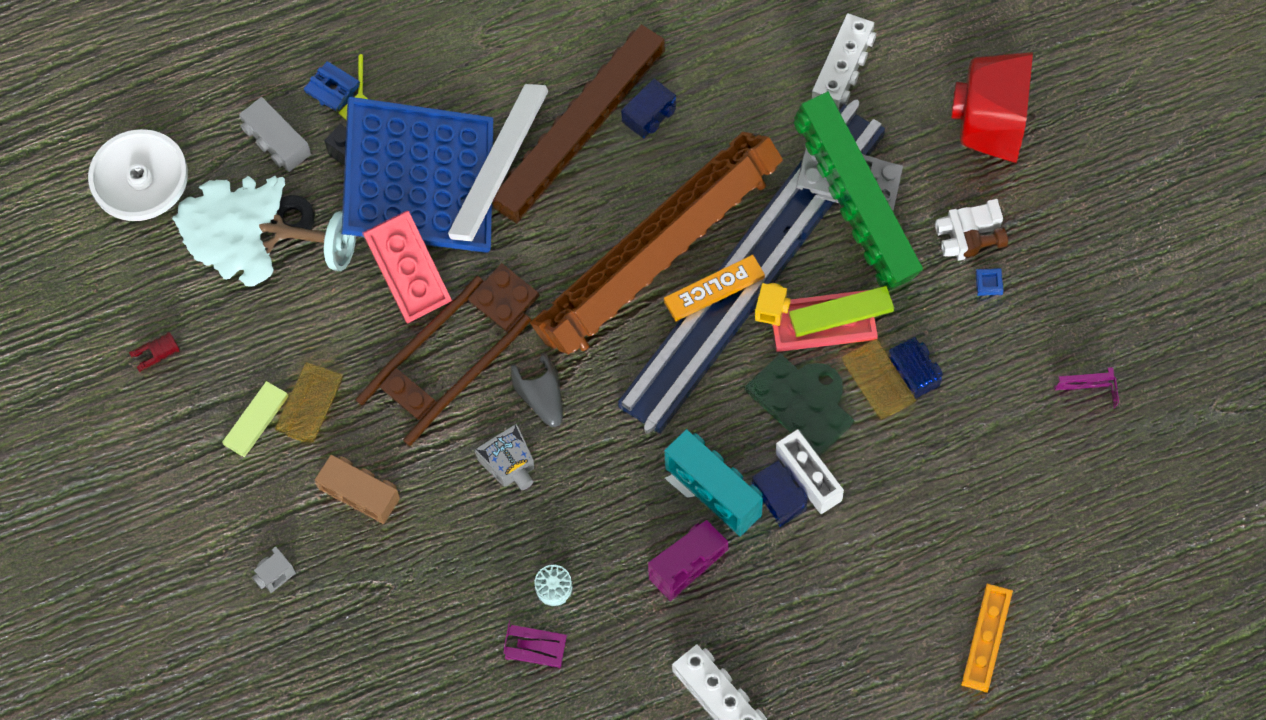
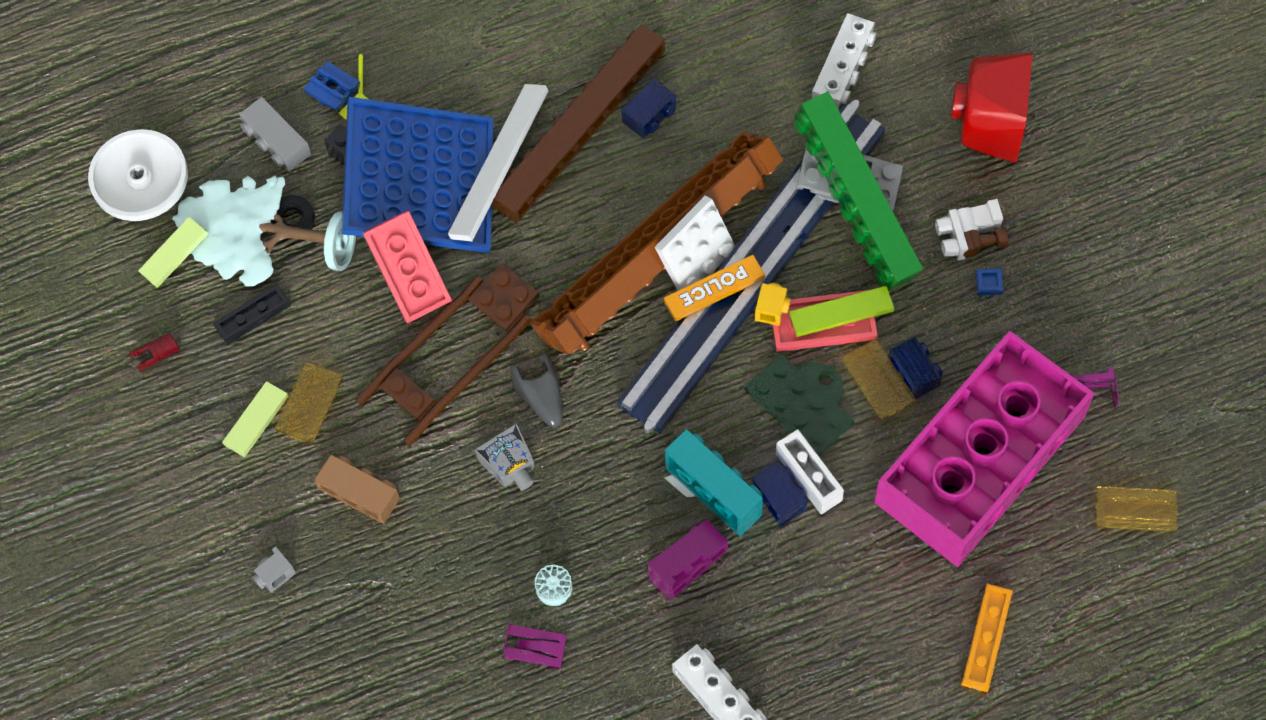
(173, 252): none -> yellowish green tile
(251, 314): none -> black tile
(695, 245): none -> white plate
(978, 417): none -> dark pink brick
(1136, 509): none -> clear yellow piece

